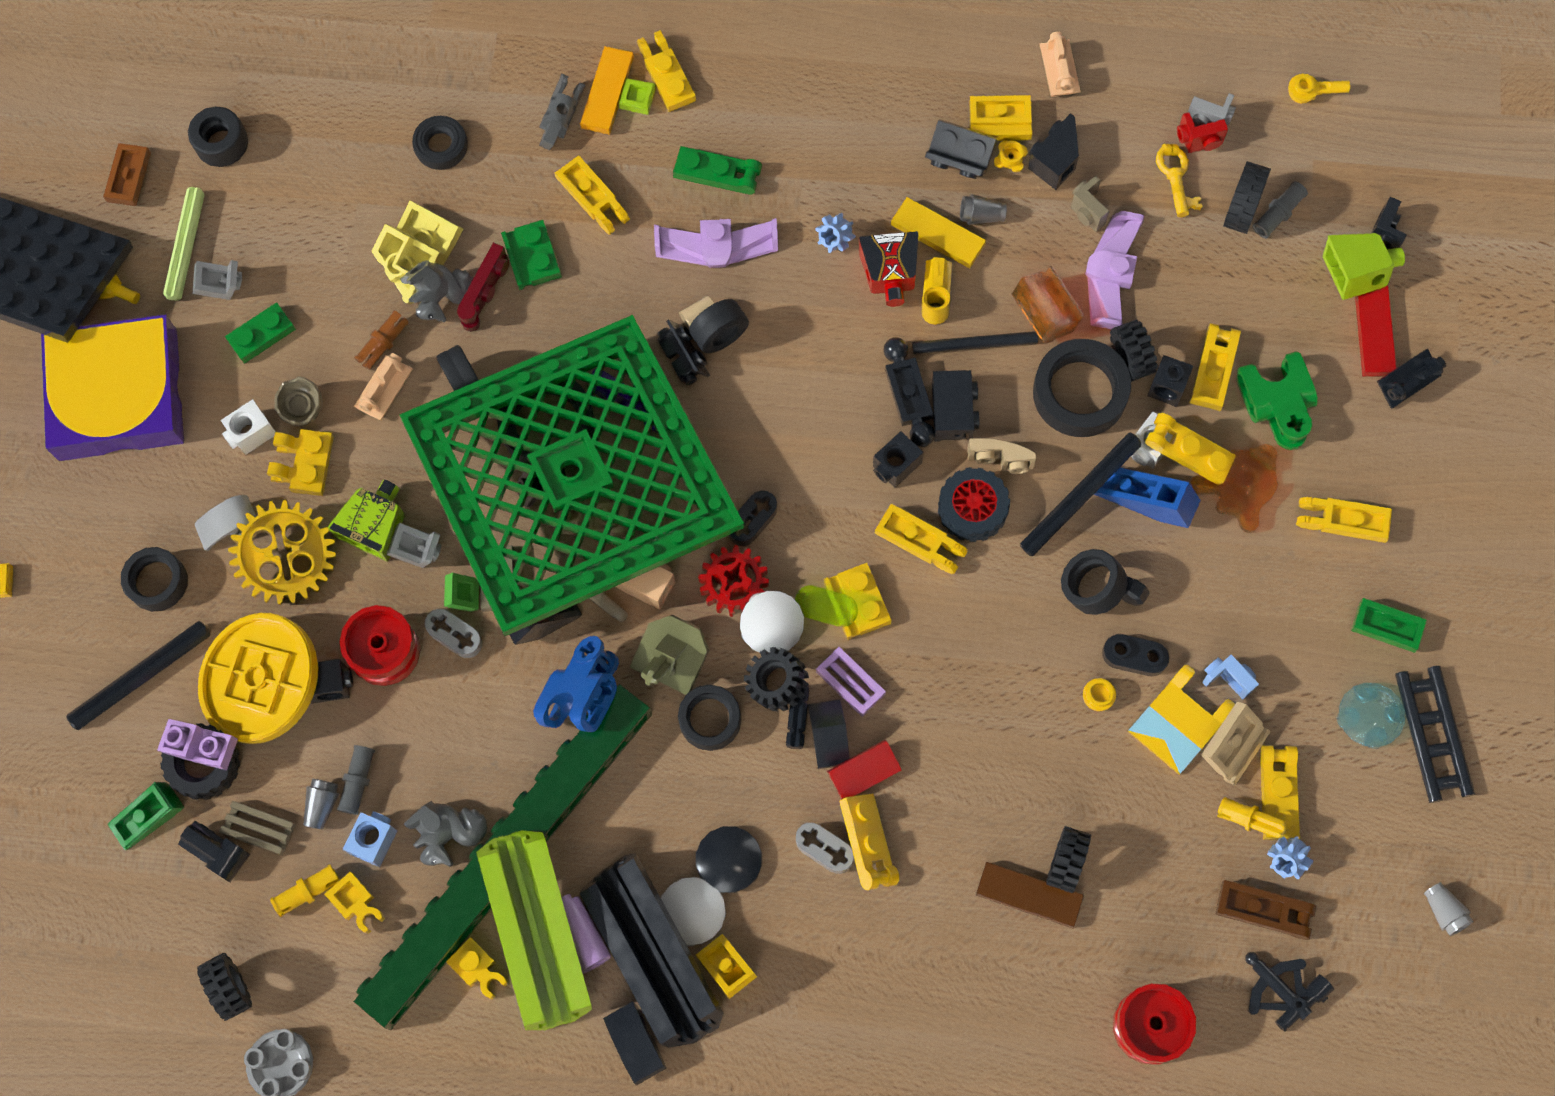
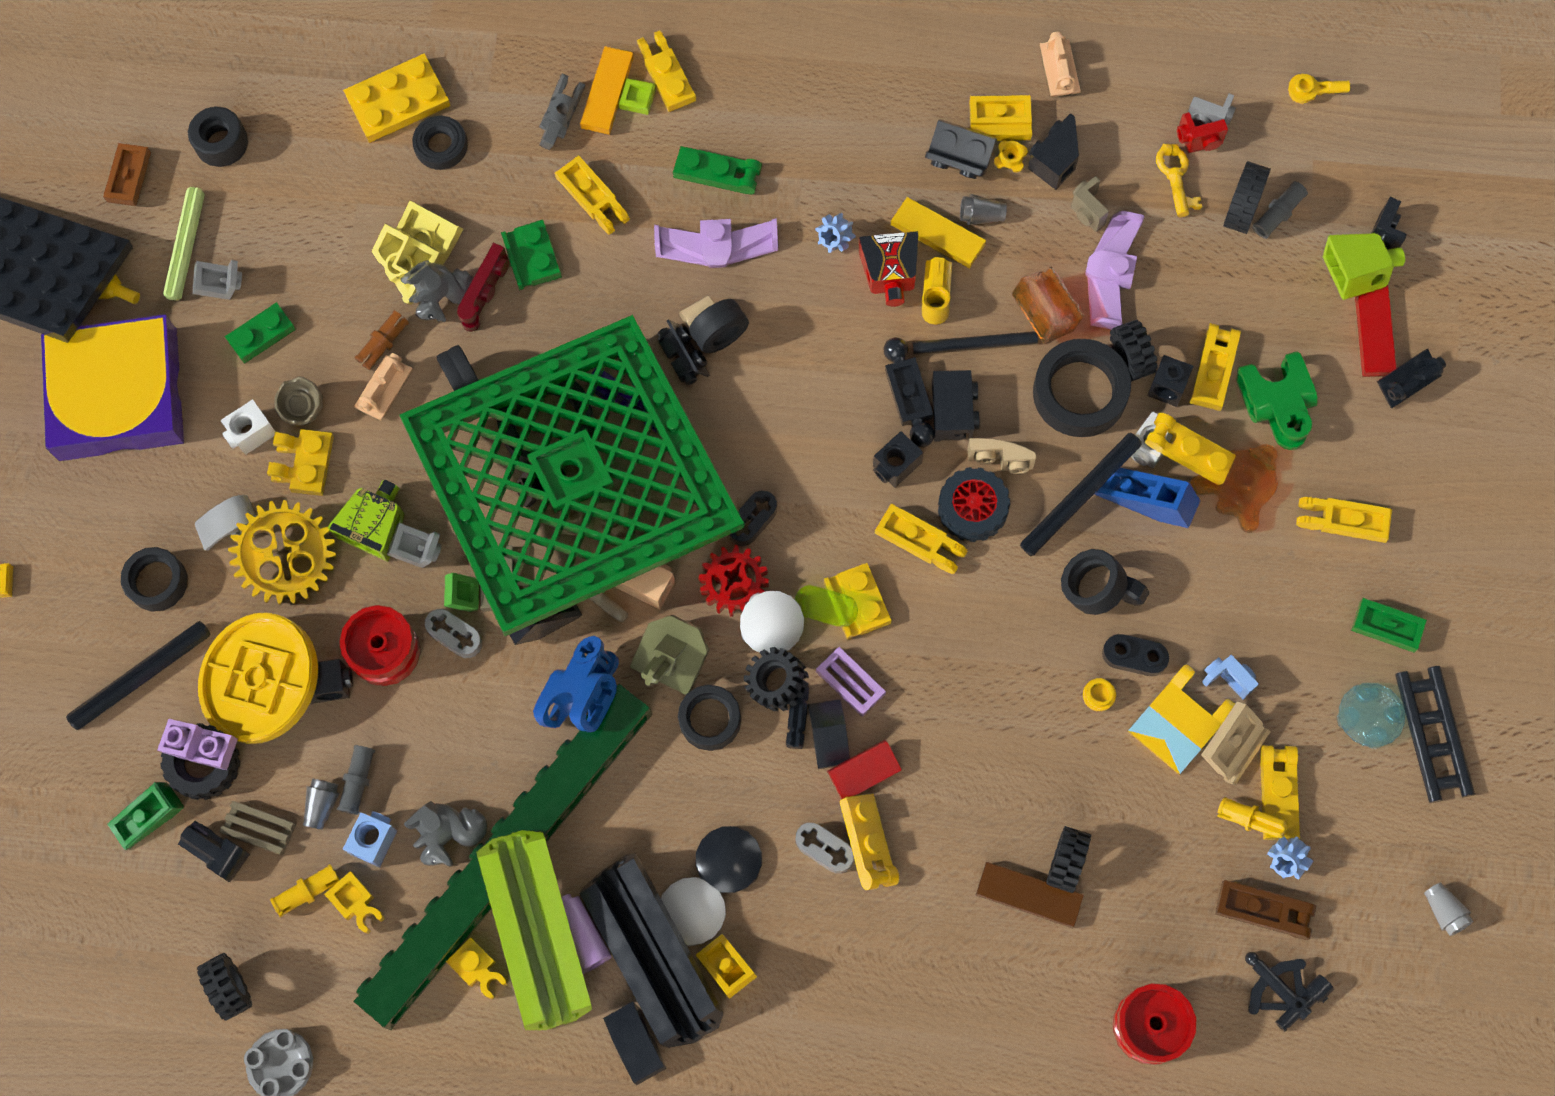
(396, 98): none -> yellow plate

